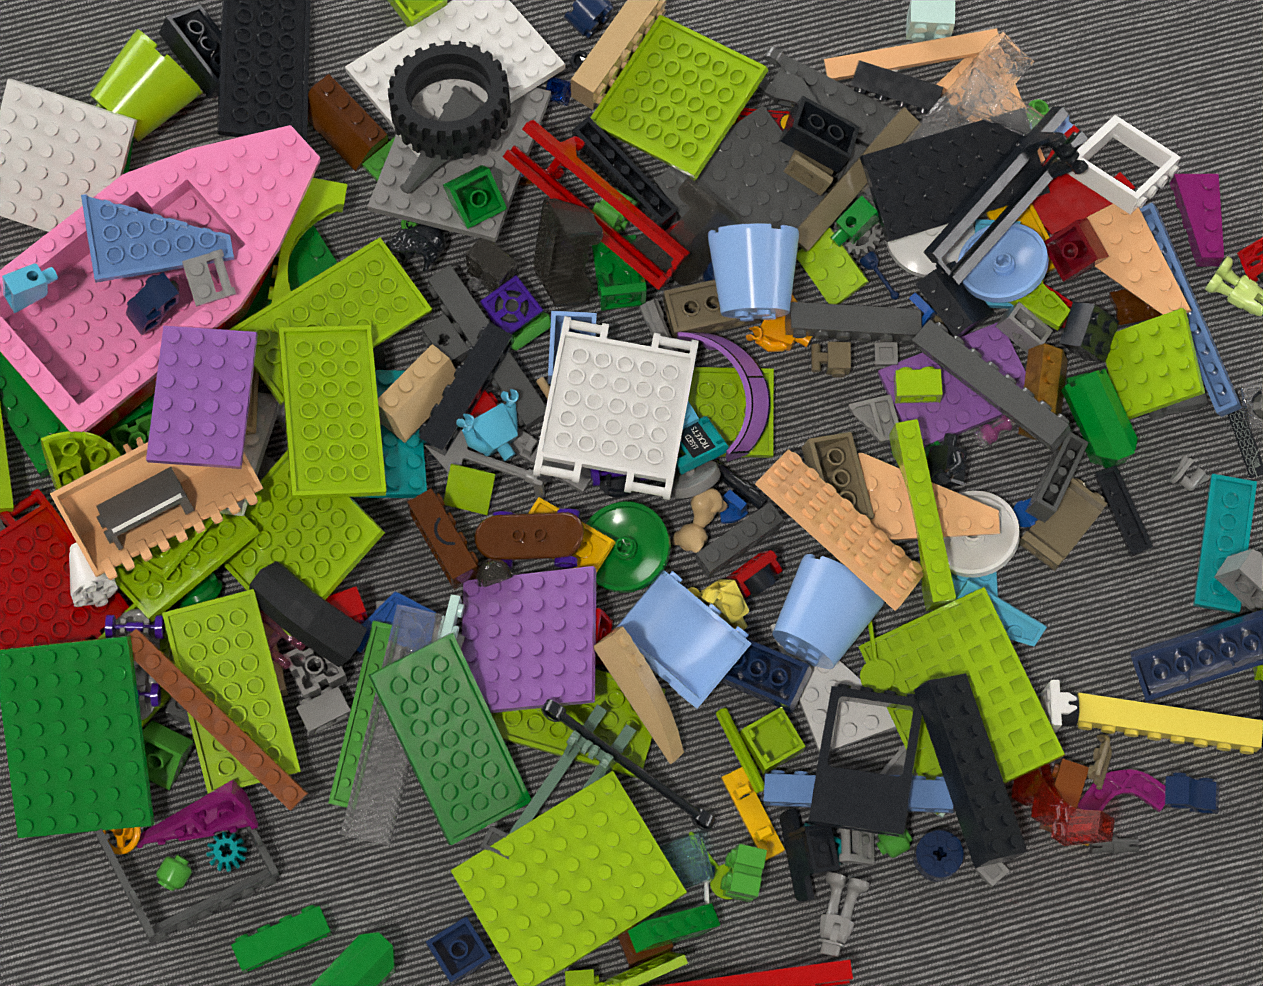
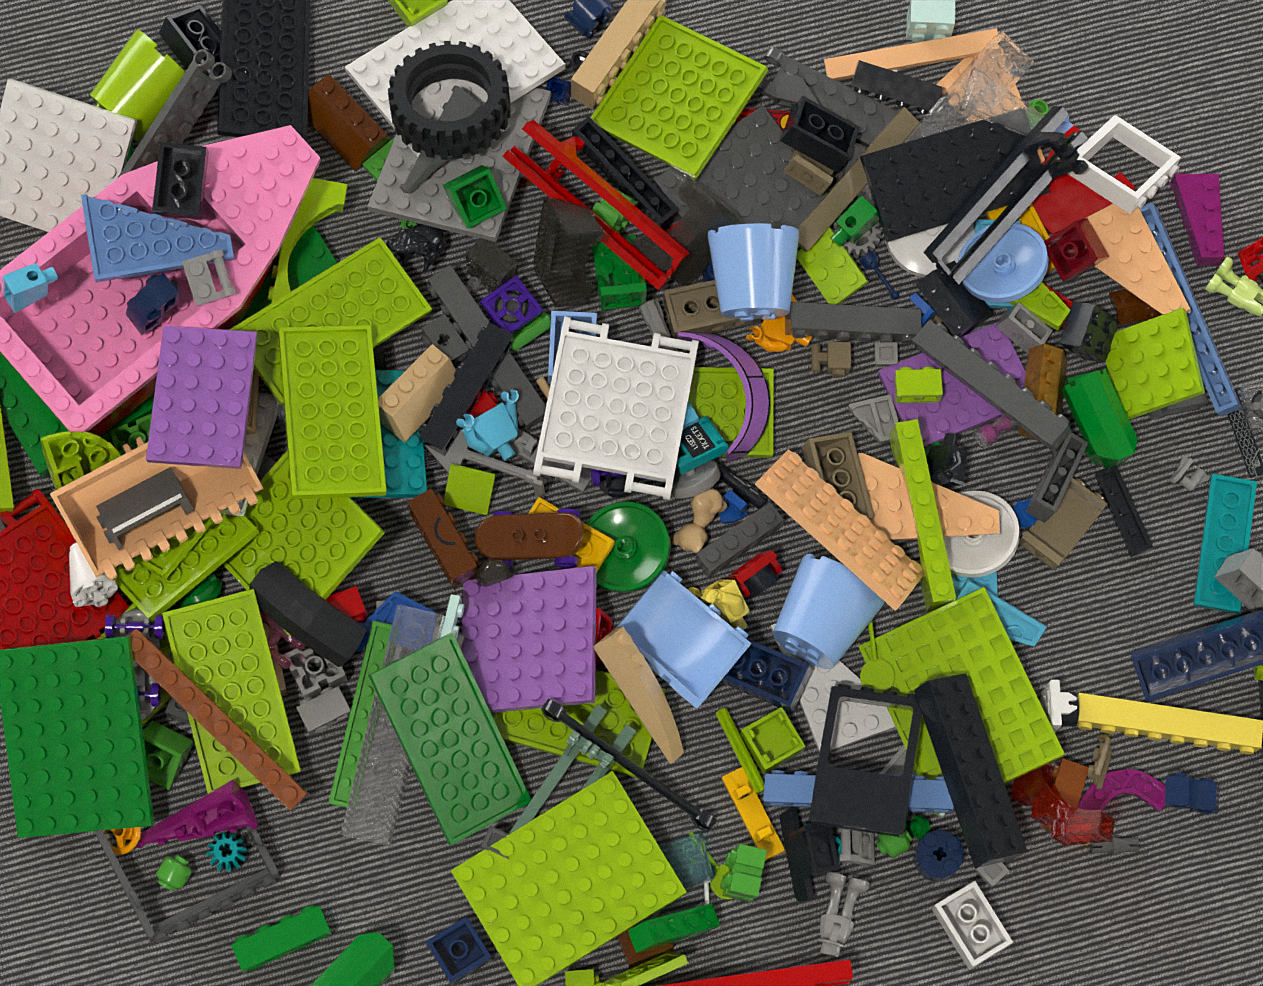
(180, 109): none -> dark grey hinge
(180, 180): none -> black brick
(919, 827): none -> green plate
(972, 925): none -> white brick

